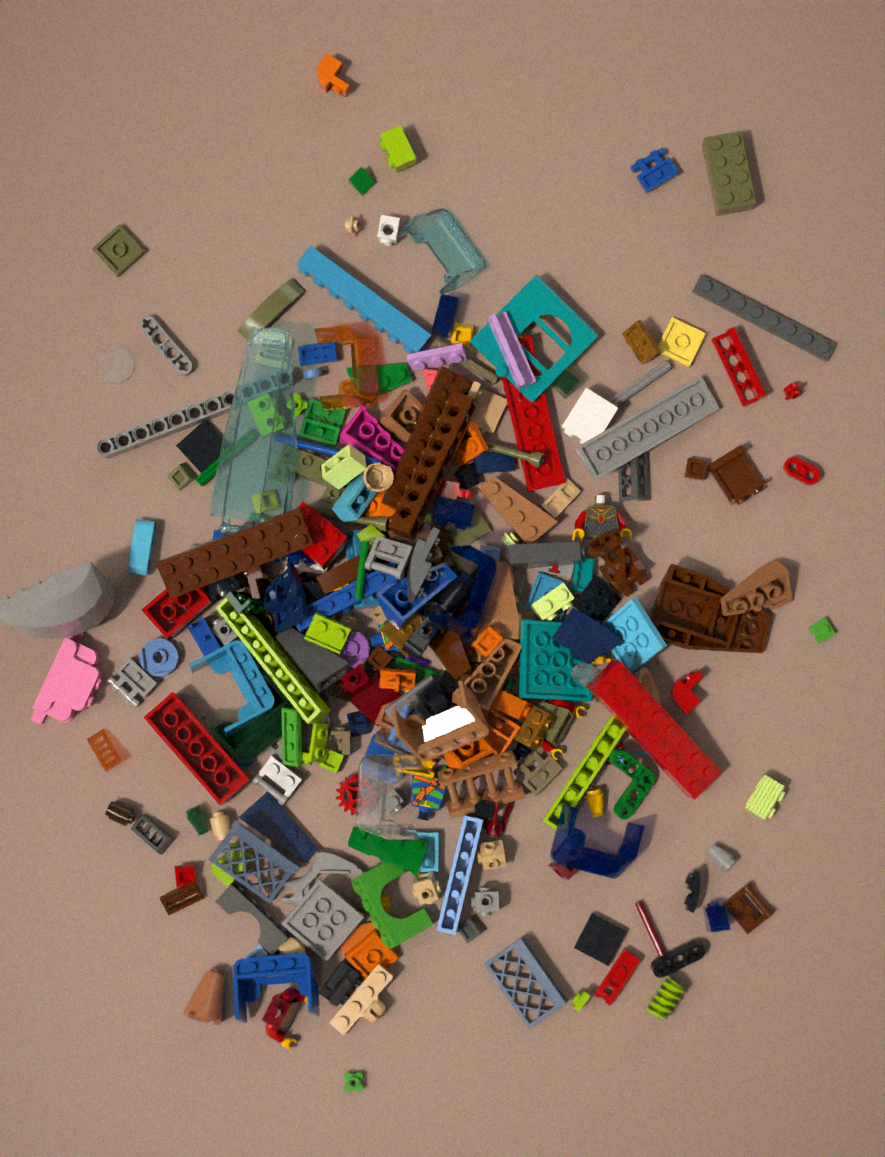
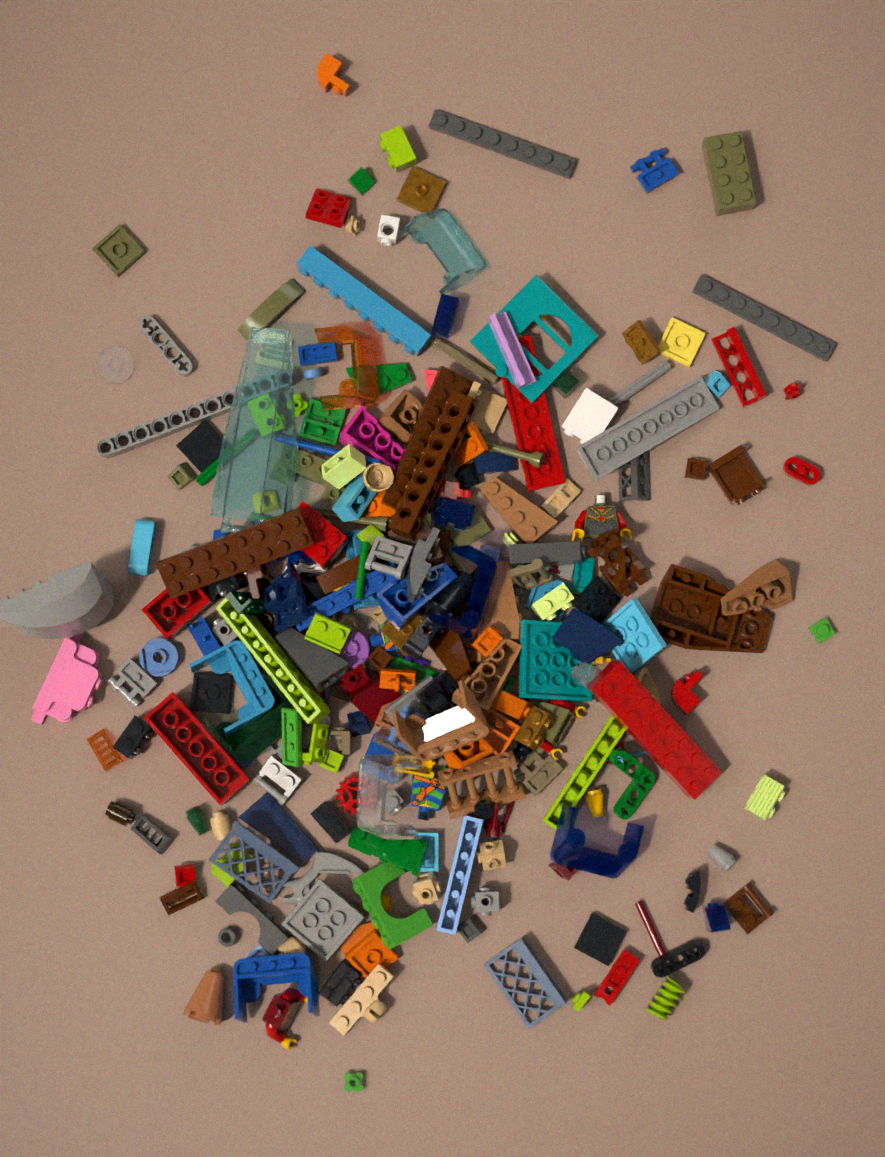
(133, 737): none -> black brick
(211, 693): none -> black tile
(221, 937): none -> dark grey plate
(328, 208): none -> red plate
(330, 822): none -> black brick
(421, 190): none -> pearl gold plate
(437, 357): lavender plate -> none
(462, 334): yellow slope -> none
(502, 144): none -> dark grey plate
(526, 579): none -> dark tan plate
(716, 383): none -> medium azure slope

